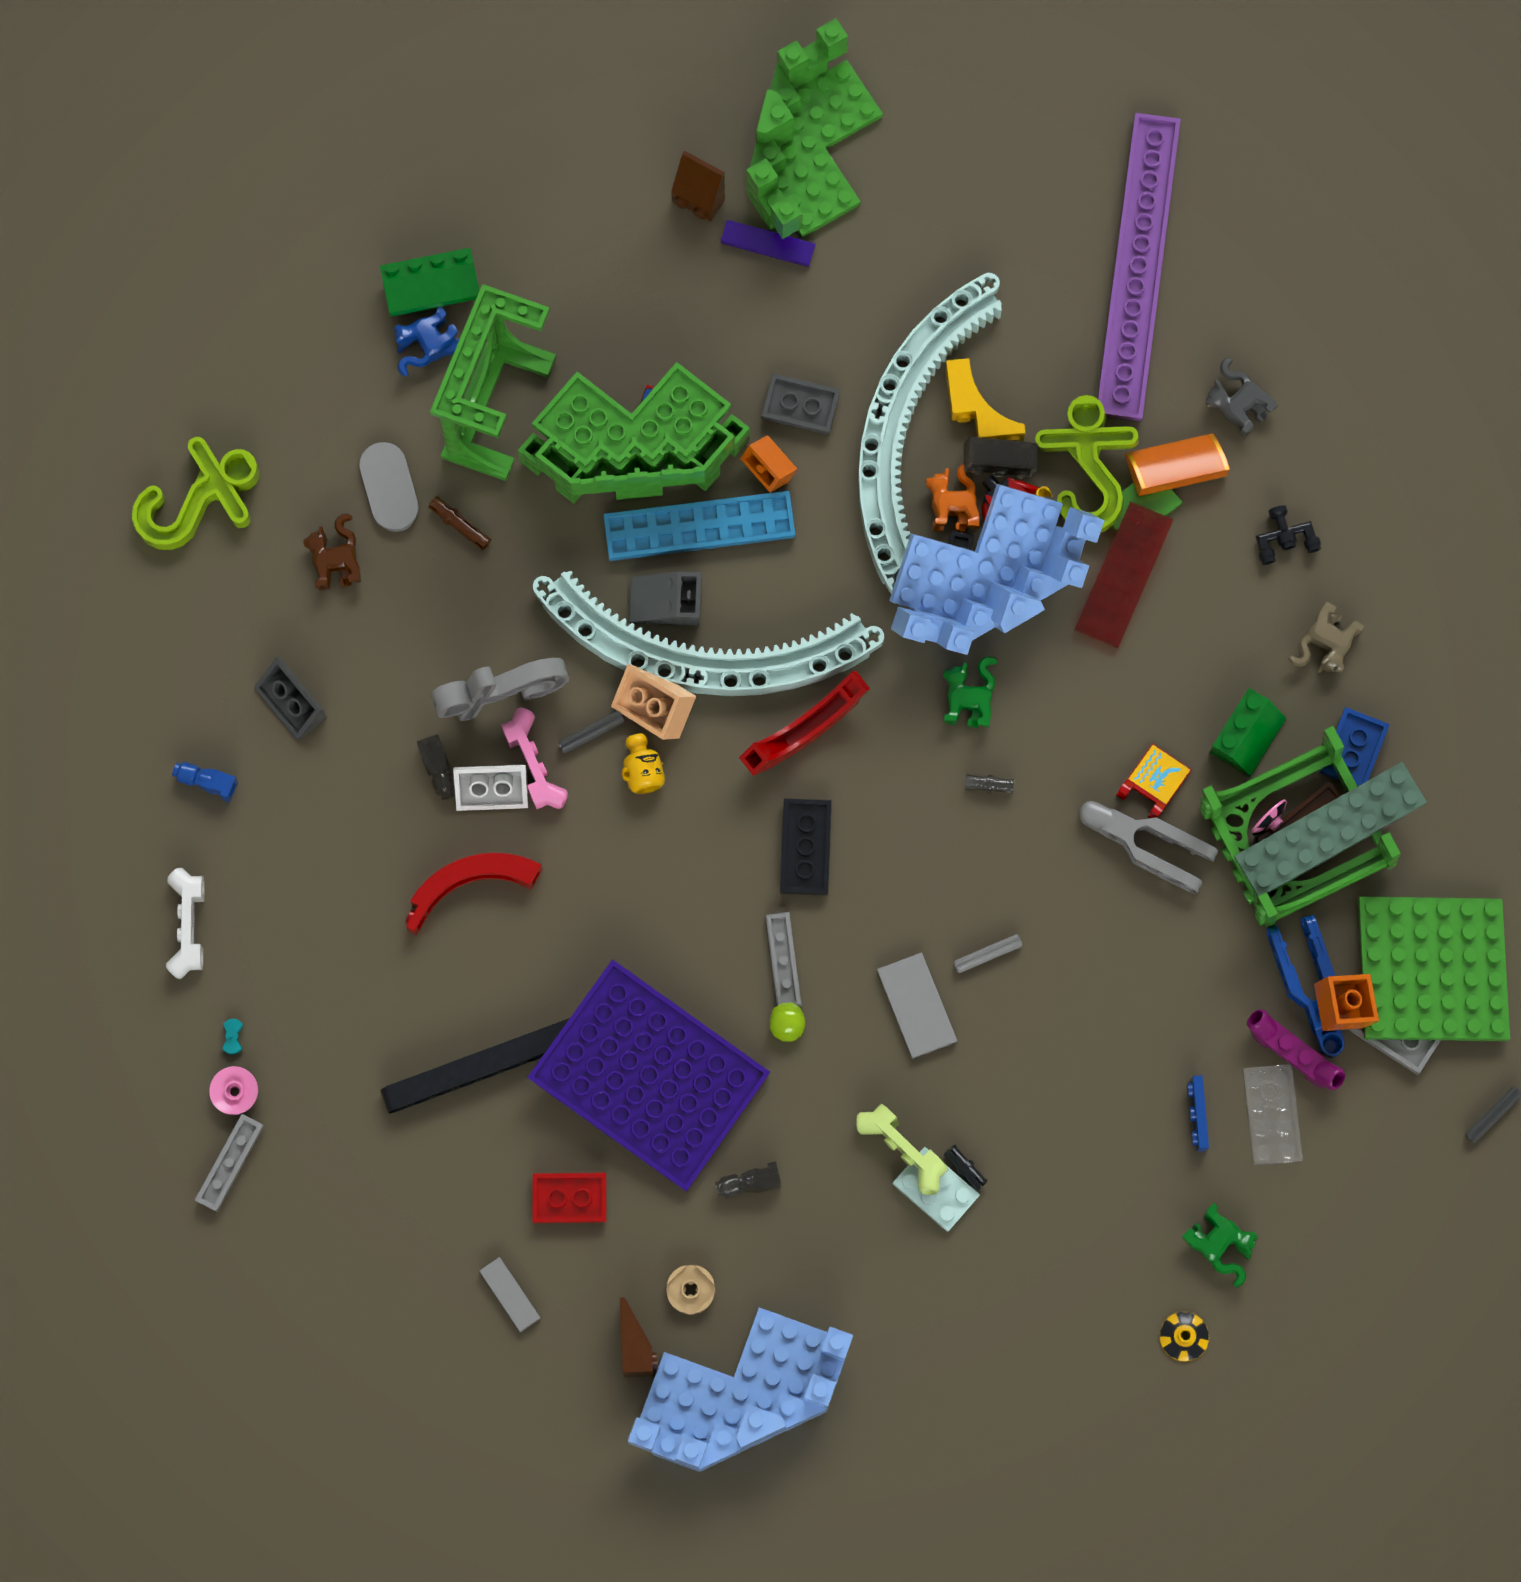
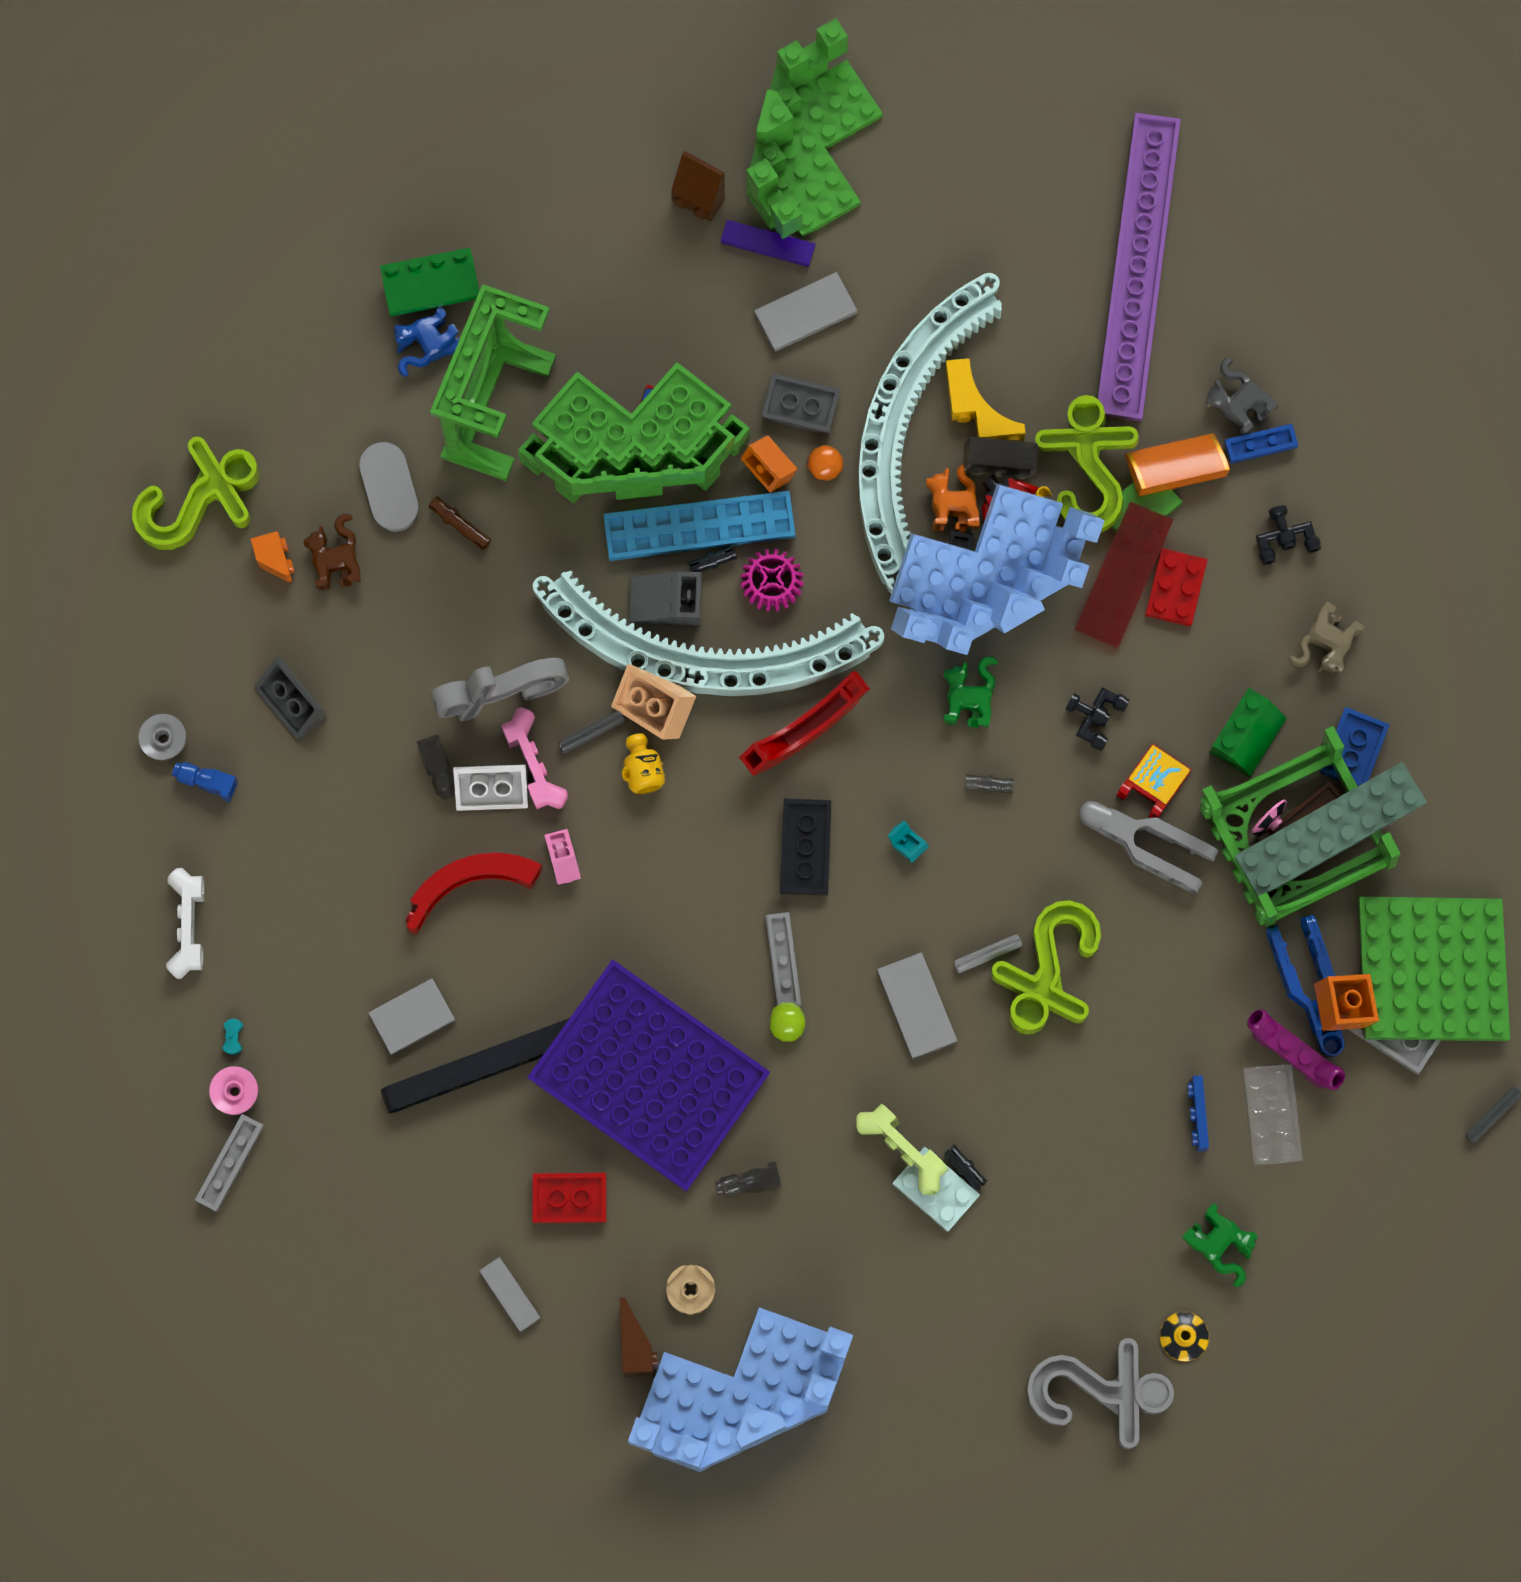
(154, 729): none -> light grey dish
(270, 555): none -> orange slope
(411, 1016): none -> light grey tile
(562, 856): none -> bright pink arch
(713, 560): none -> black pin
(760, 566): none -> dark pink gear
(805, 312): none -> light grey tile
(825, 463): none -> orange hair
(907, 841): none -> teal bracket
(1044, 989): none -> lime piece
(1096, 715): none -> black piece
(1122, 1396): none -> light grey piece
(1176, 587): none -> red plate
(1260, 443): none -> blue plate

